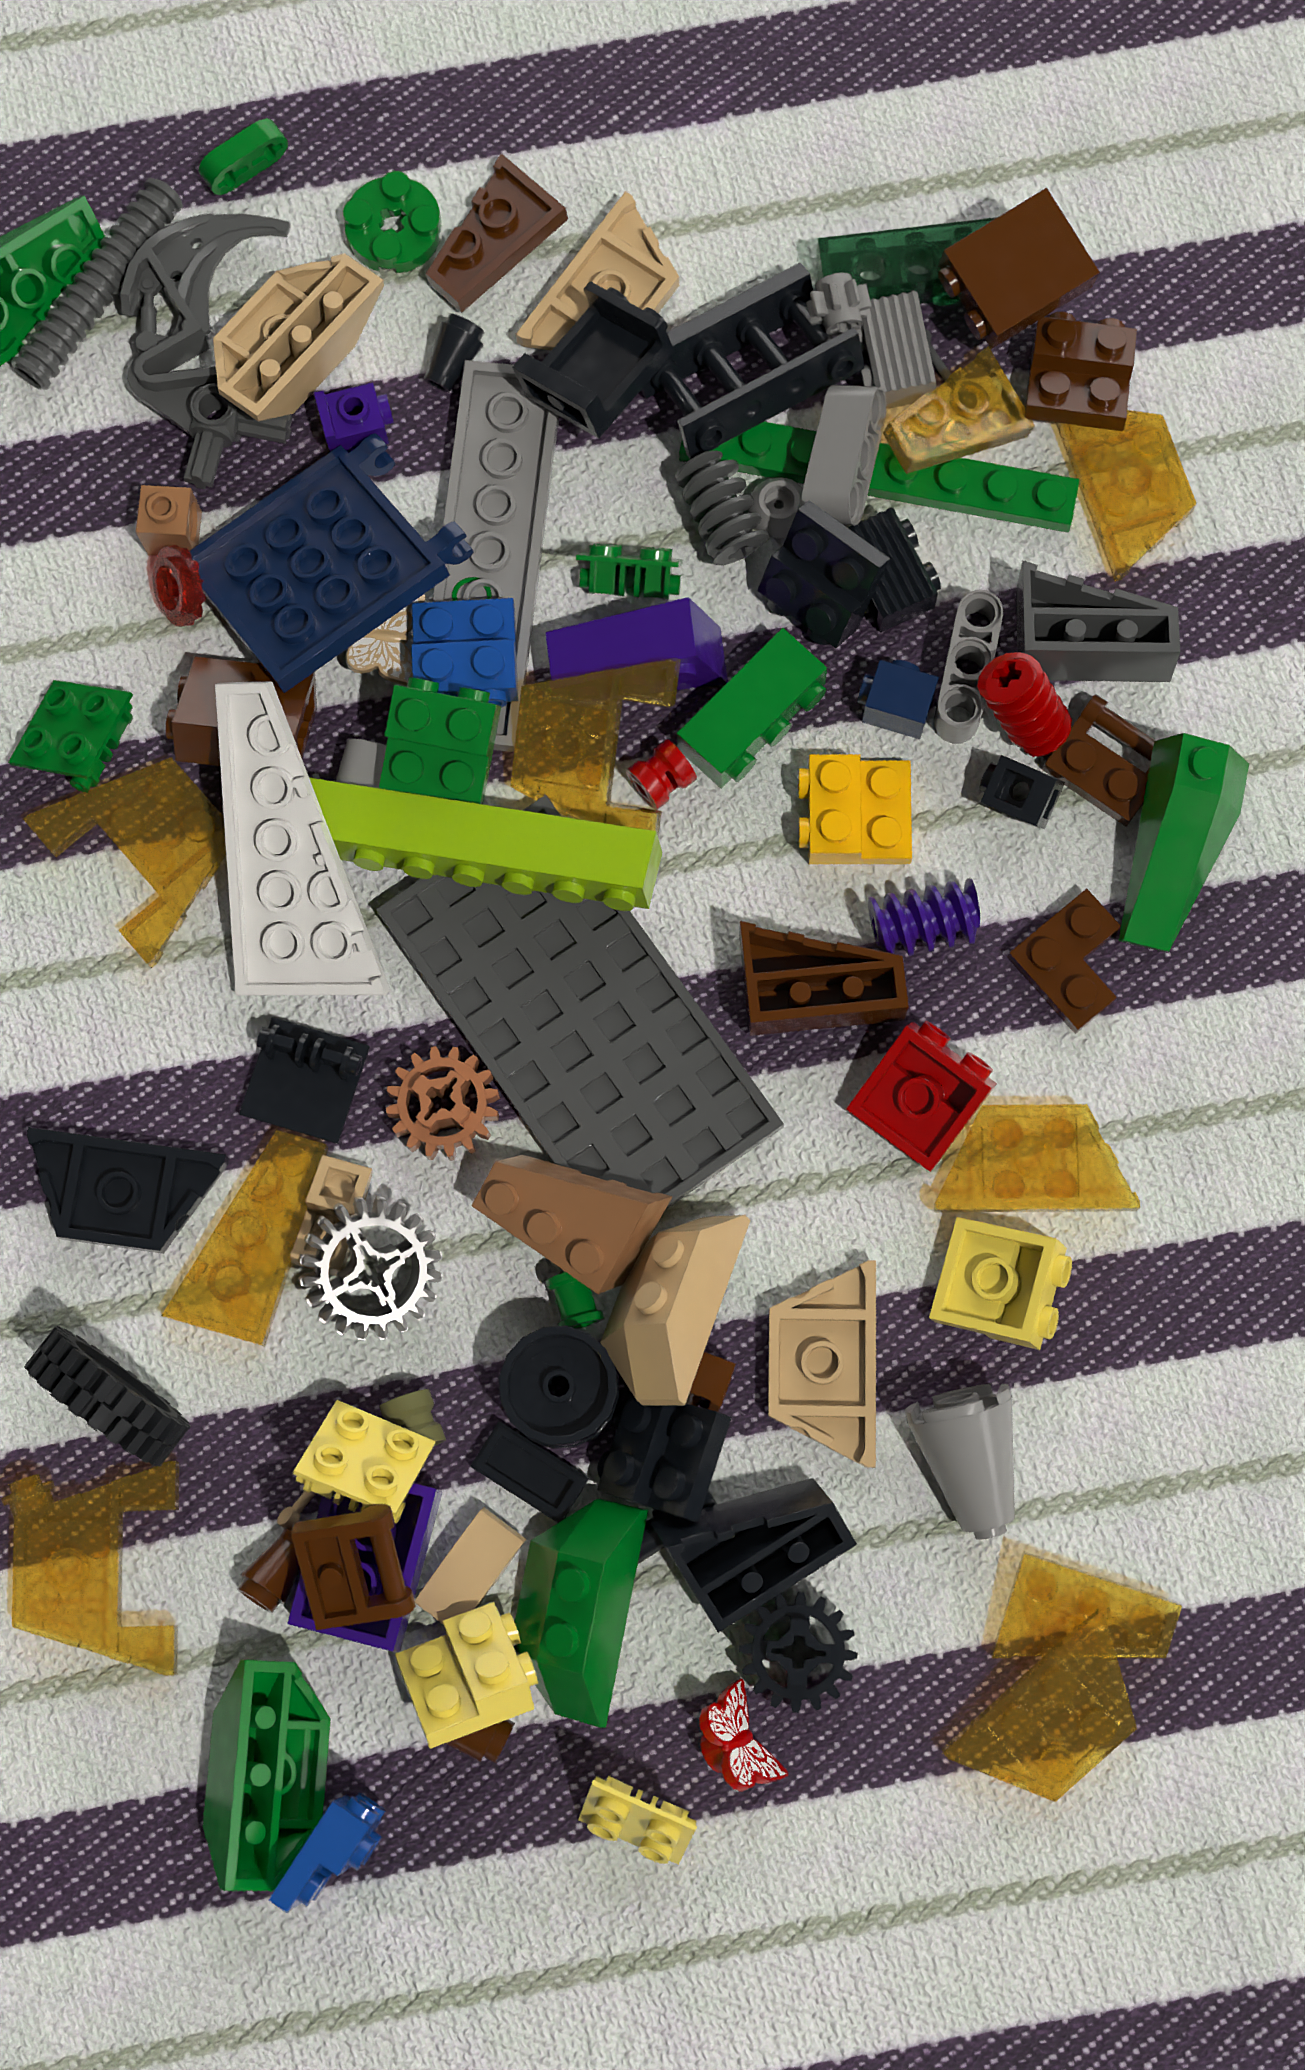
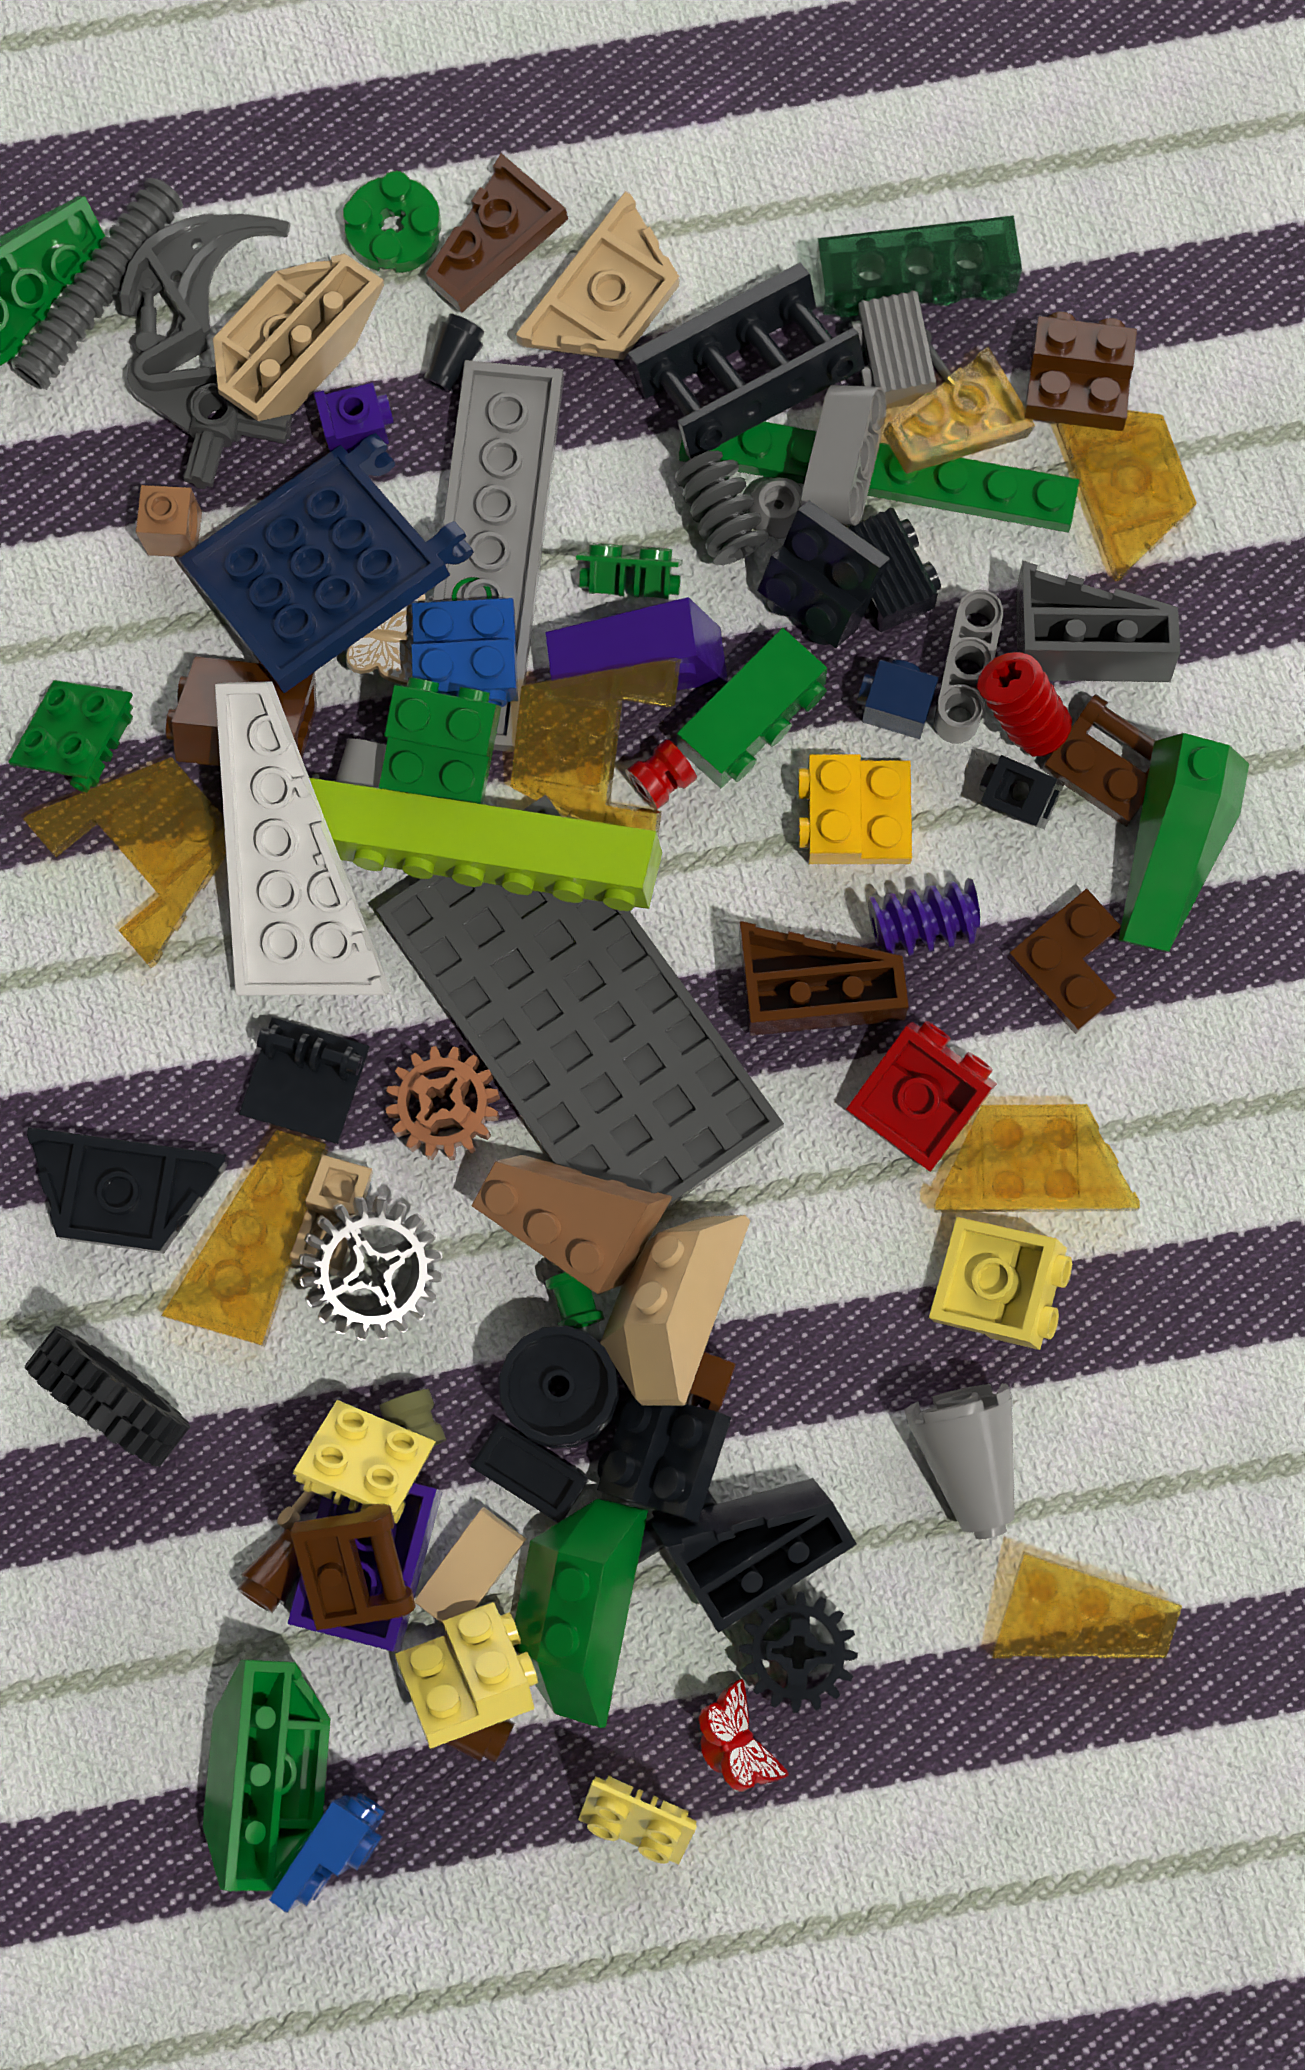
(28, 1494): clear yellow plate -> none
(72, 1570): clear yellow wing -> none
(178, 585): clear red gear -> none
(243, 156): green beam -> none
(598, 361): black panel -> none
(827, 1364): tan wing -> none
(838, 303): light grey gear -> none
(1017, 269): reddish brown brick -> none
(1053, 1718): clear yellow wing -> none

